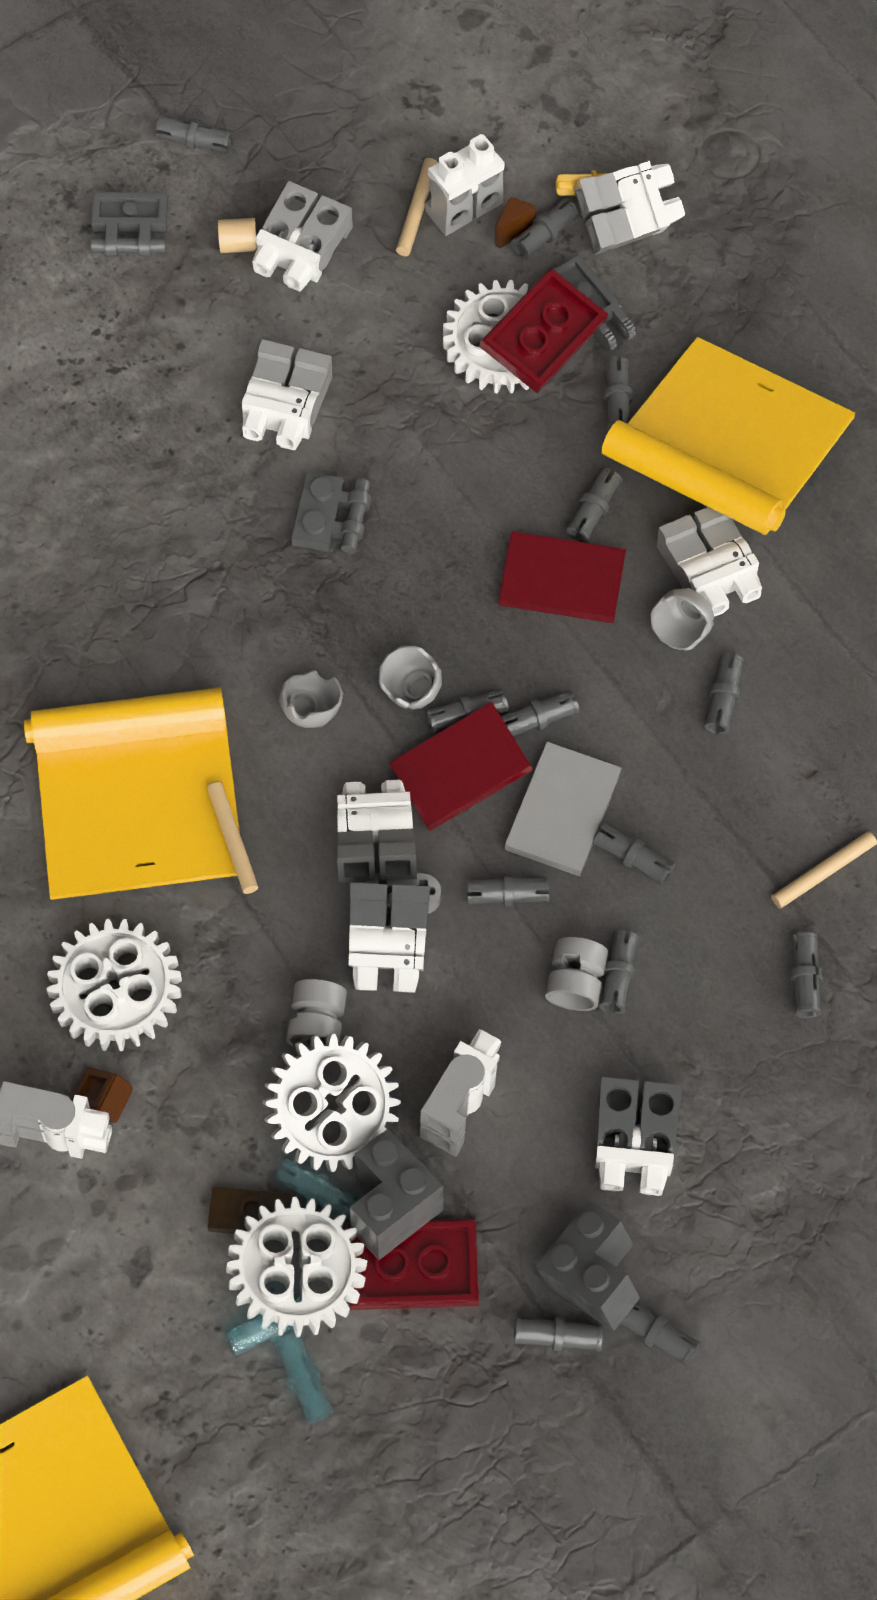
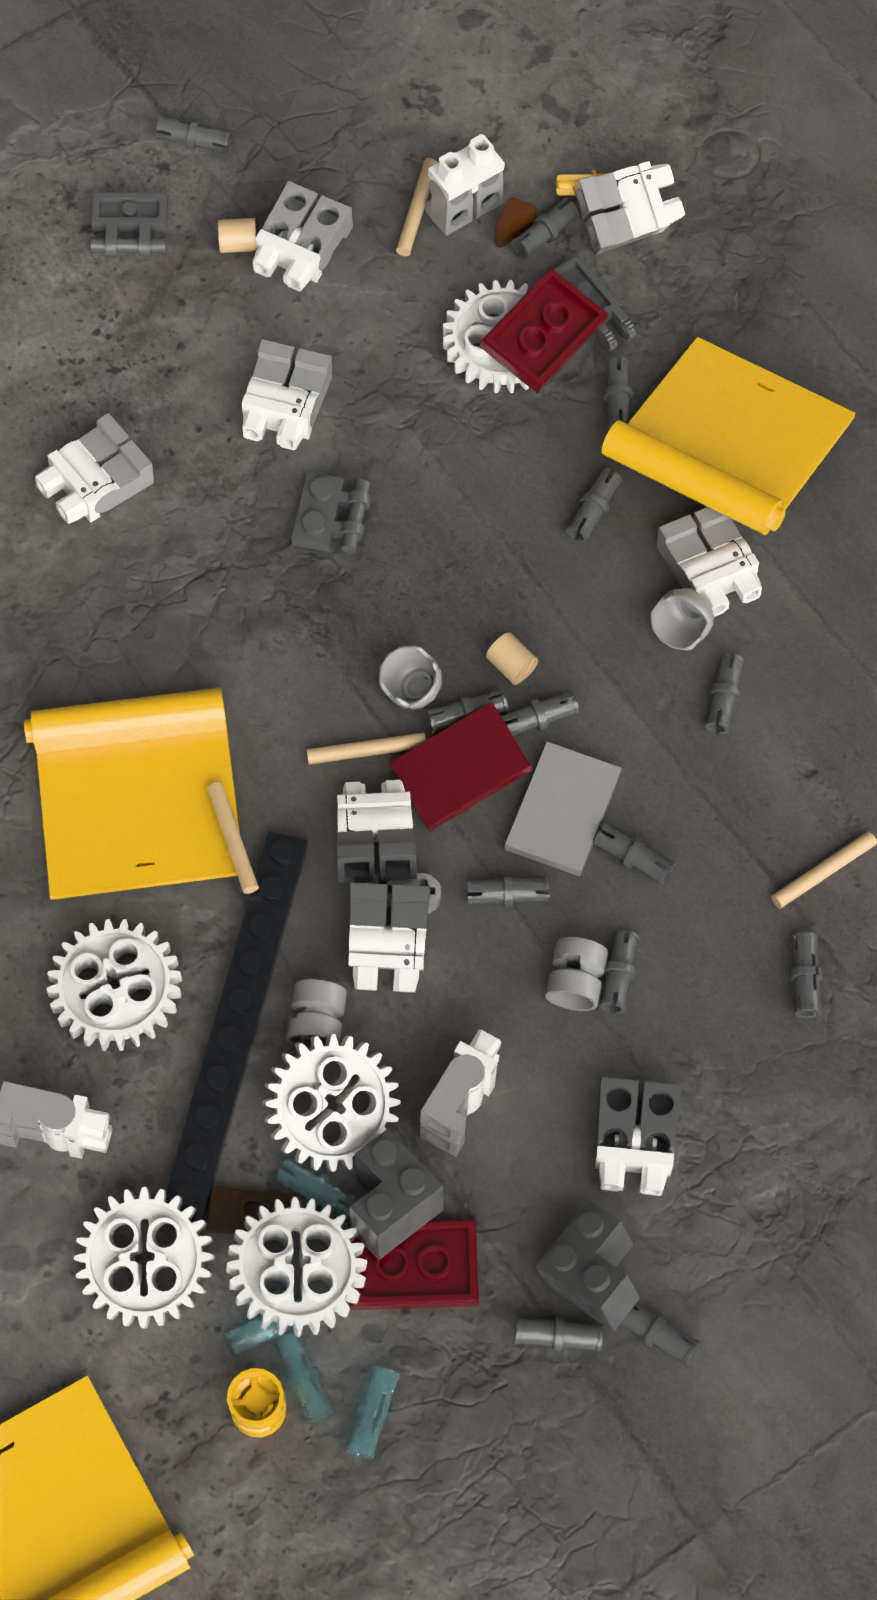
(95, 472): none -> hips
(104, 1091): reddish brown slope -> none
(183, 1256): none -> white gear
(236, 1023): none -> black plate
(256, 1402): none -> yellow wheel
(310, 699): light grey hair -> none
(364, 748): none -> tan bar
(373, 1412): none -> clear light blue pin
(511, 658): none -> tan beam
(562, 577): dark red tile -> none

